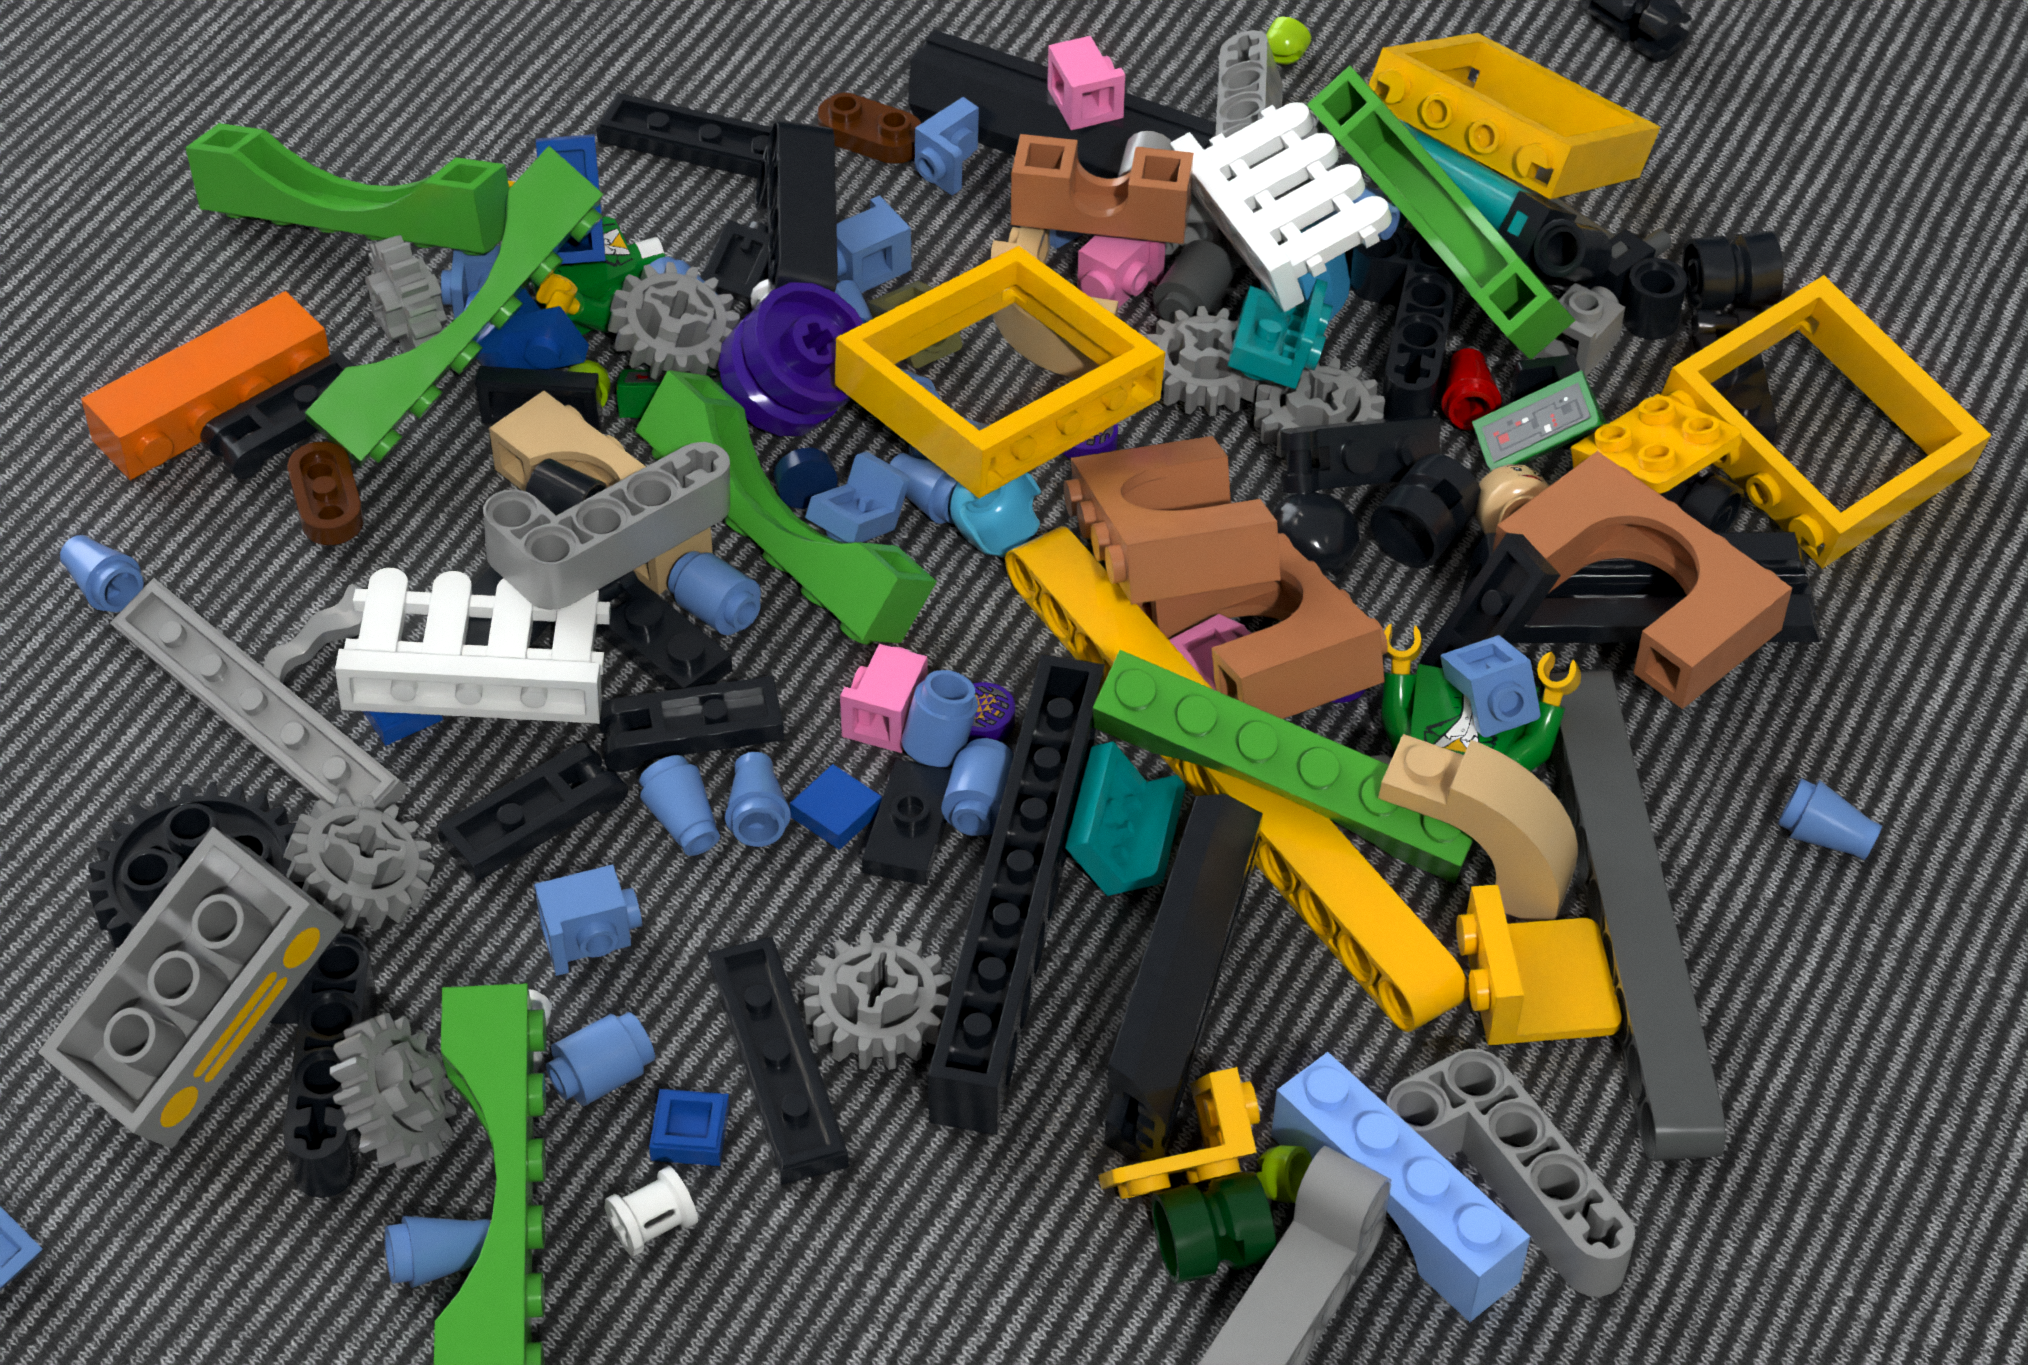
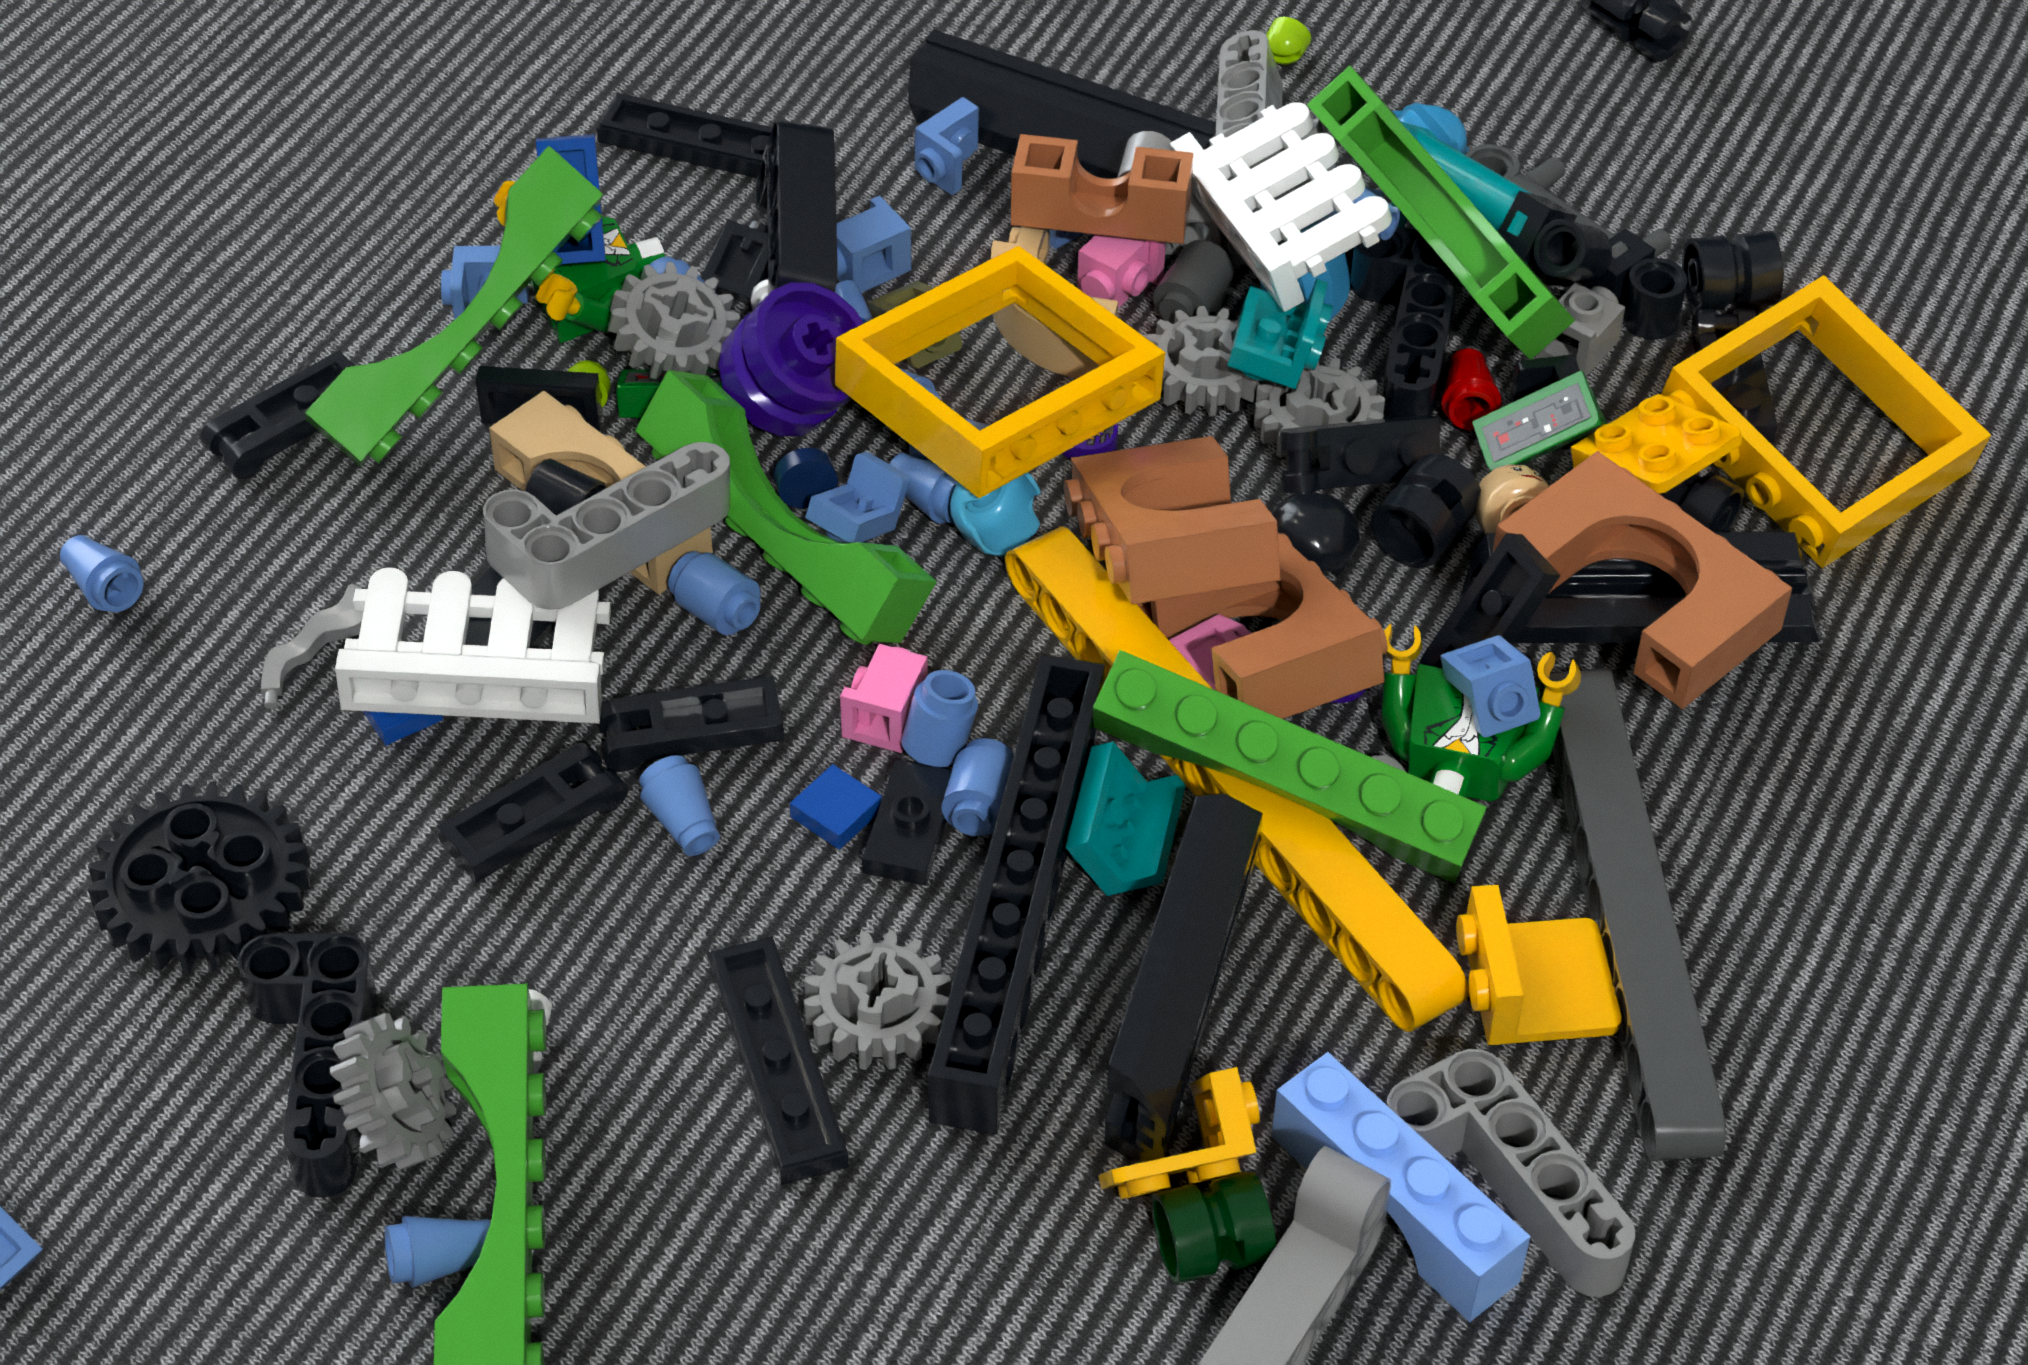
(170, 400): orange brick -> none
(190, 989): light grey brick -> none
(253, 700): light grey tile -> none
(257, 177): bright green arch -> none
(325, 493): reddish brown plate -> none
(359, 860): light grey gear -> none
(404, 294): light grey gear -> none
(532, 339): blue brick -> none
(585, 915): medium blue brick -> none
(600, 1058): medium blue brick -> none
(651, 1211): white bush -> none
(660, 637): black plate -> none
(689, 1127): blue tile -> none
(756, 803): medium blue cone -> none
(870, 127): reddish brown plate -> none
(994, 714): dark purple tile -> none
(1085, 83): bright pink brick -> none
(1283, 1171): lime hinge -> none
(1500, 809): tan arch -> none
(1513, 114): yellow window -> none
(1827, 820): medium blue cone -> none

